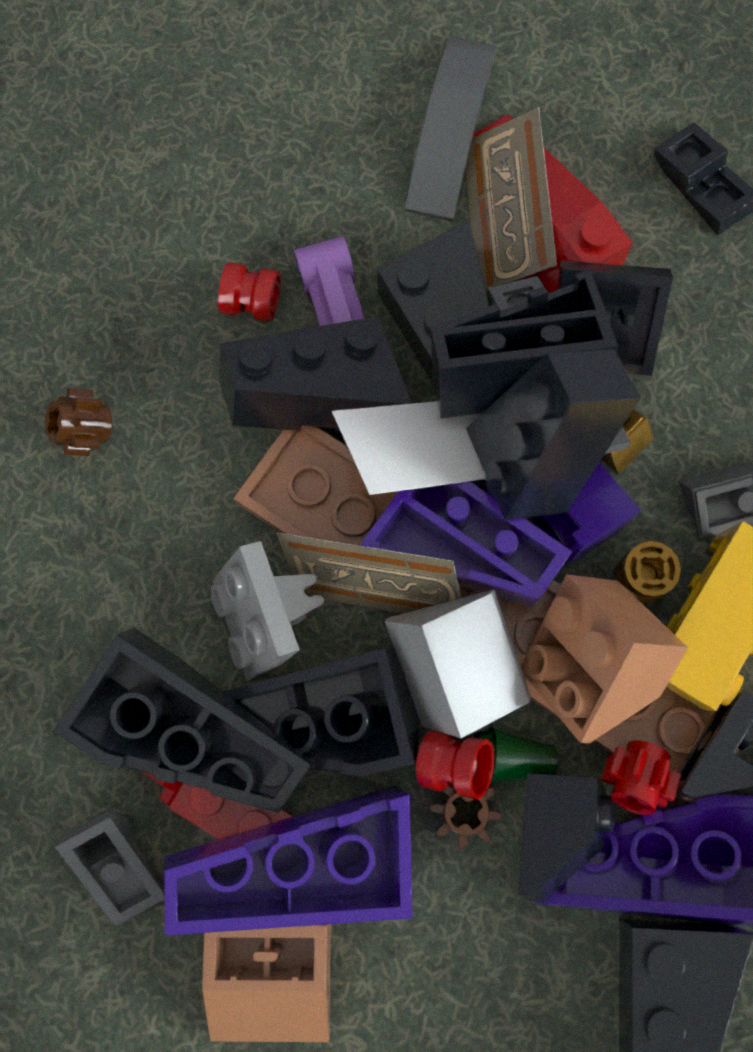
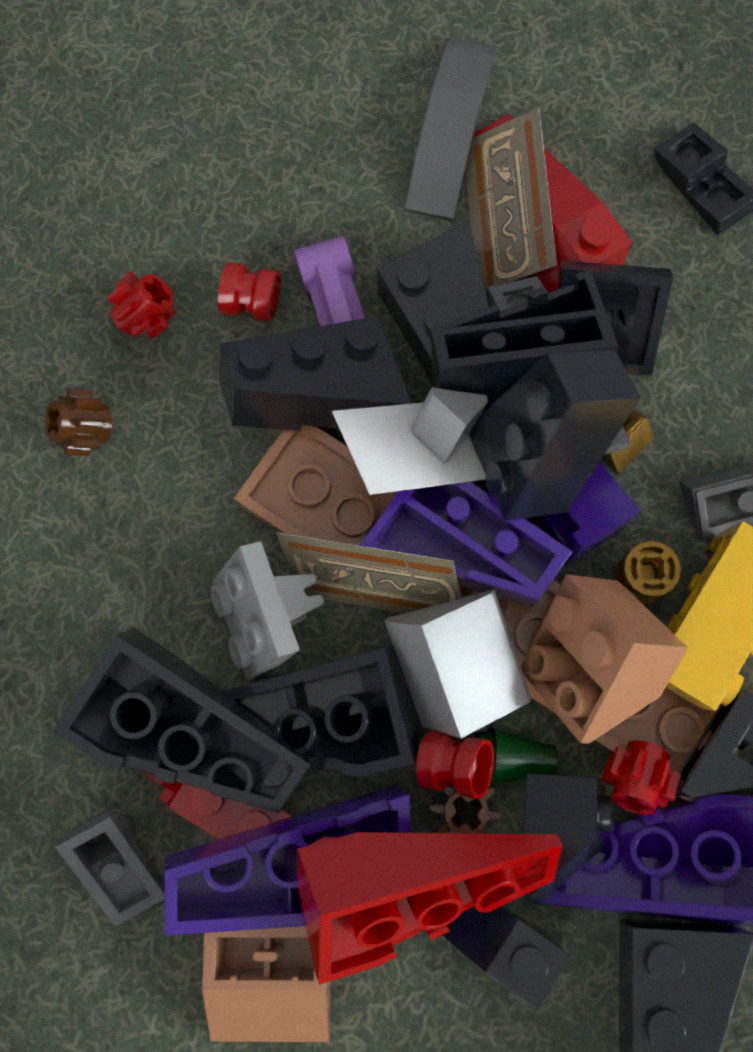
(141, 305): none -> red gear
(385, 887): none -> red wedge
(447, 420): none -> light grey slope
(509, 951): none -> black slope

